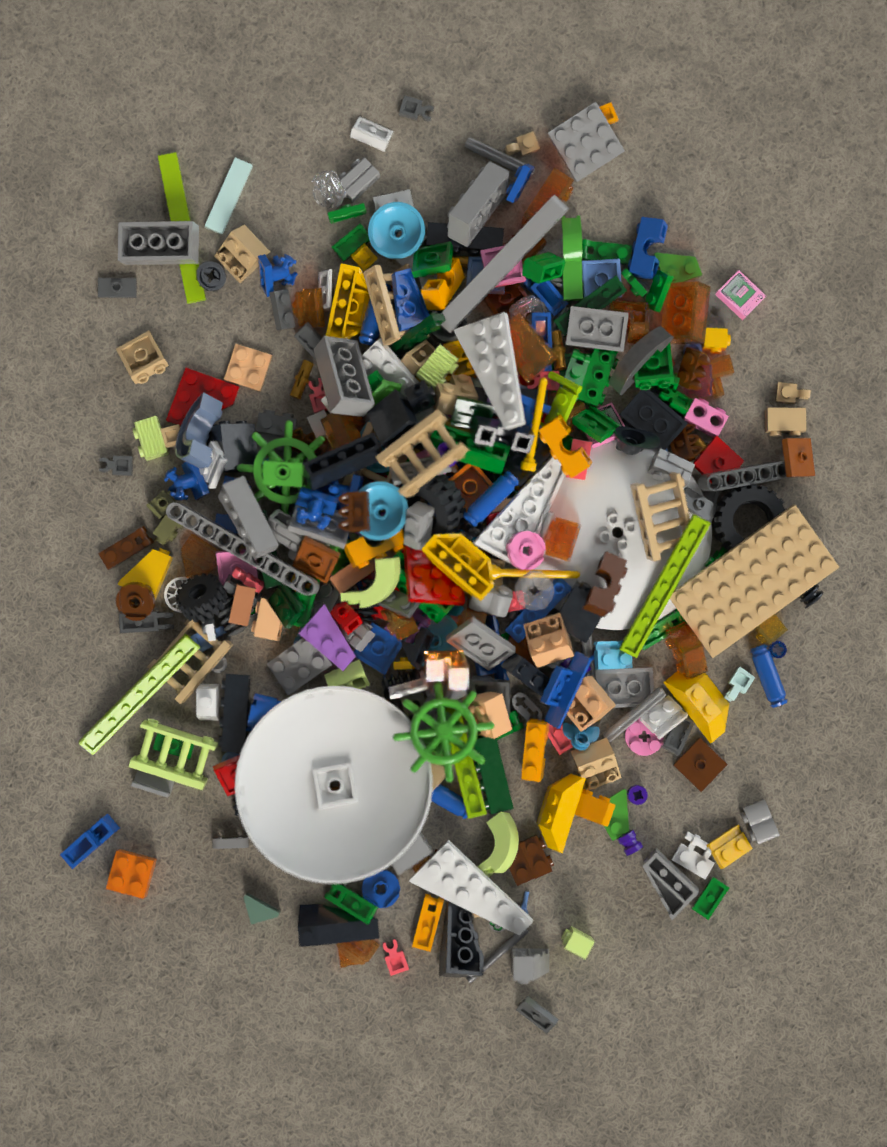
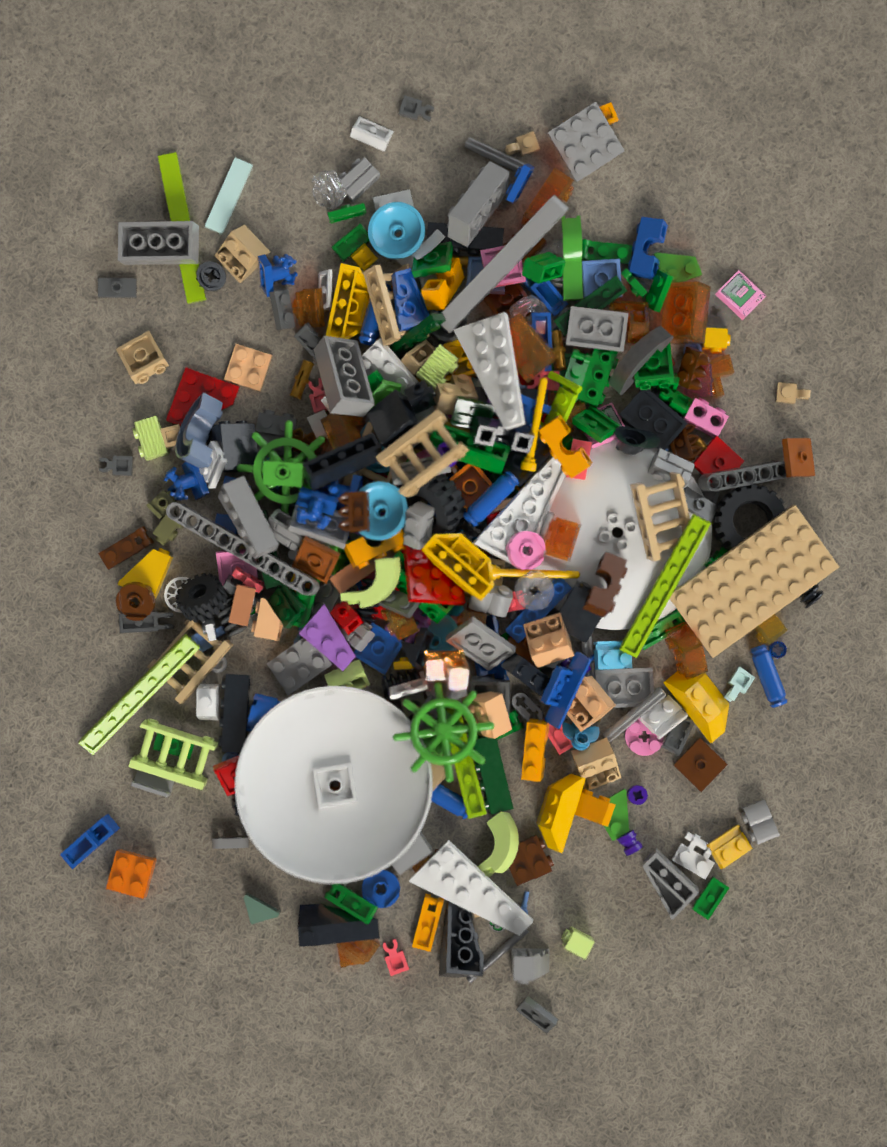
(198, 556): clear orange slope -> none
(429, 244): none -> white sticker
(785, 421): tan brick -> none

